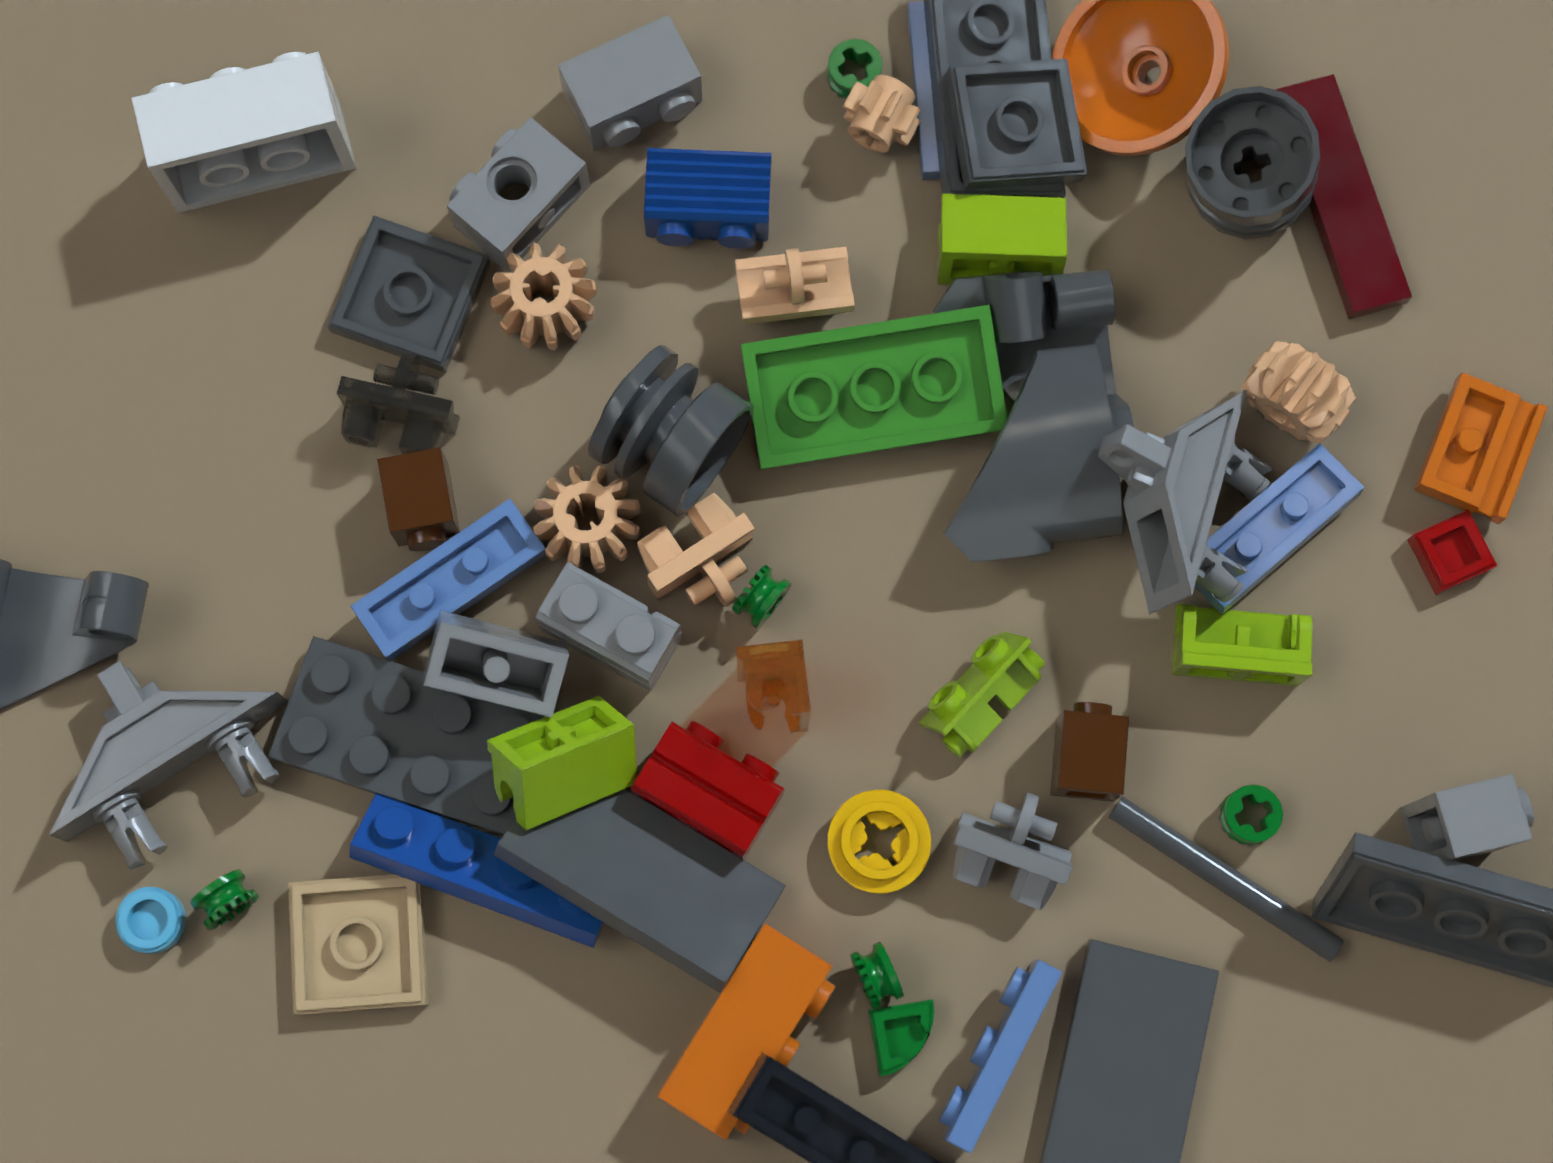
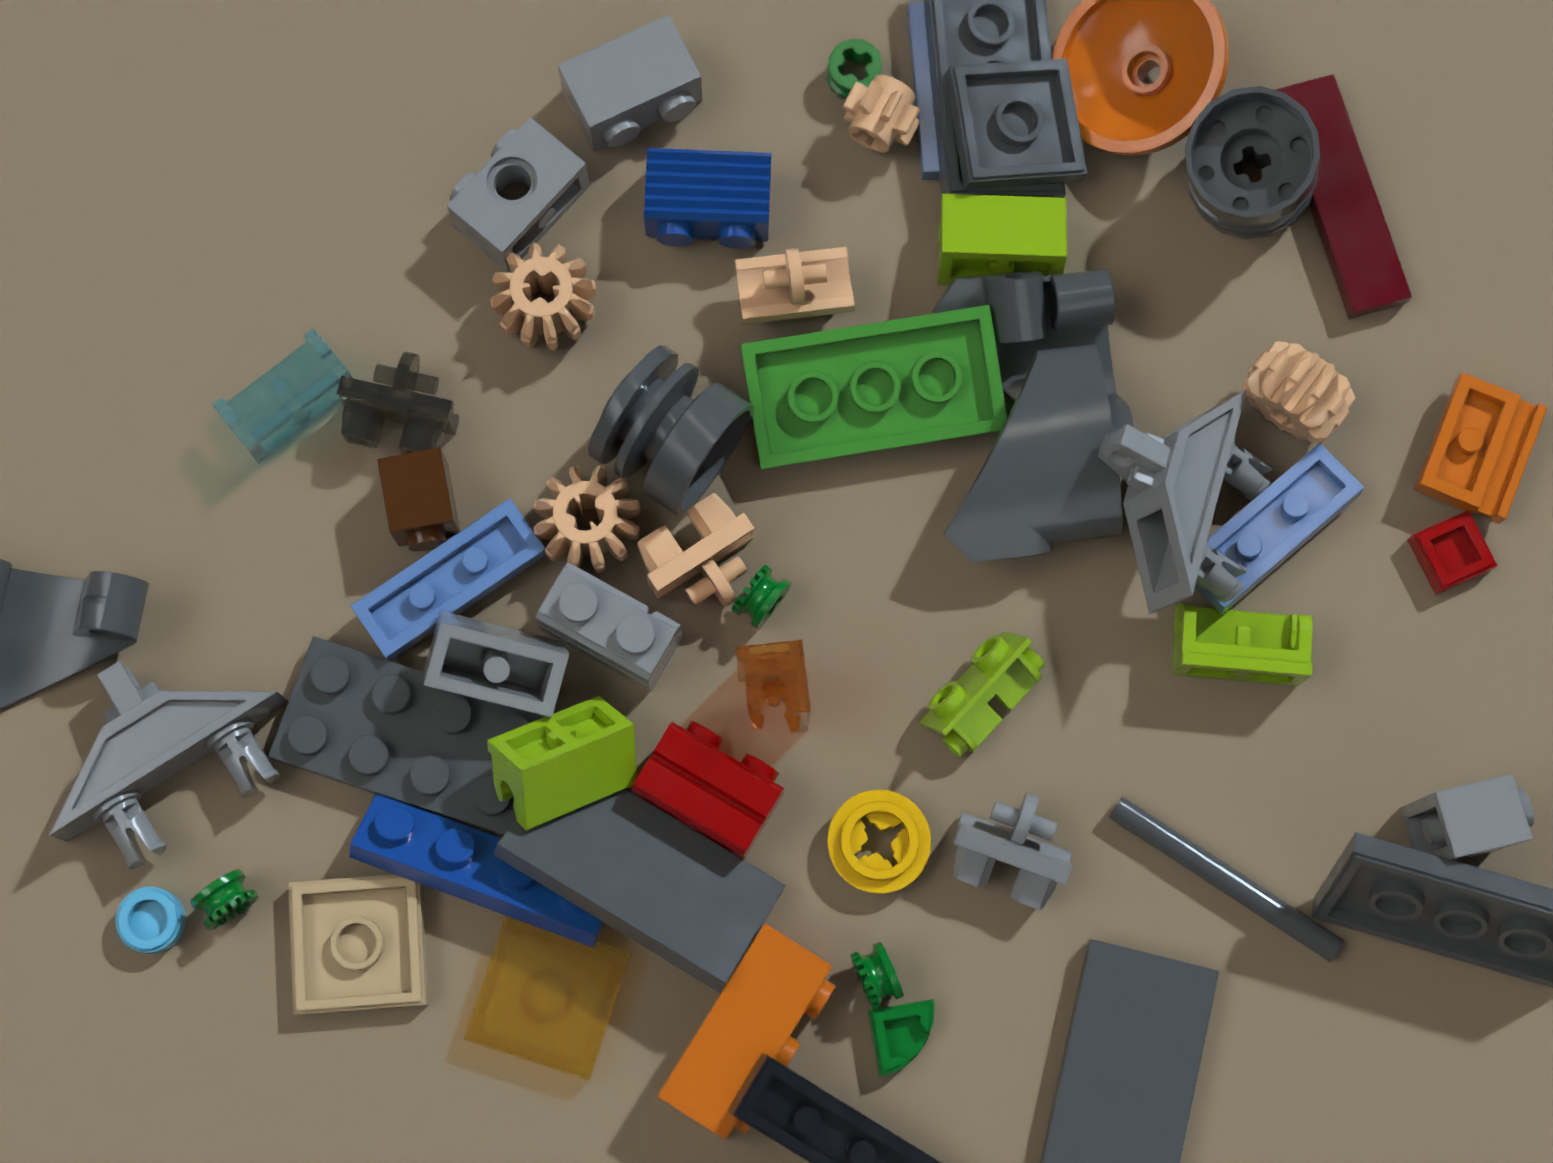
(243, 131): white brick -> none
(285, 398): none -> clear light blue hinge
(409, 293): dark grey tile -> none
(547, 998): none -> clear yellow tile
(998, 1053): medium blue plate -> none
(1090, 753): reddish brown brick -> none
(1256, 795): green bush -> none

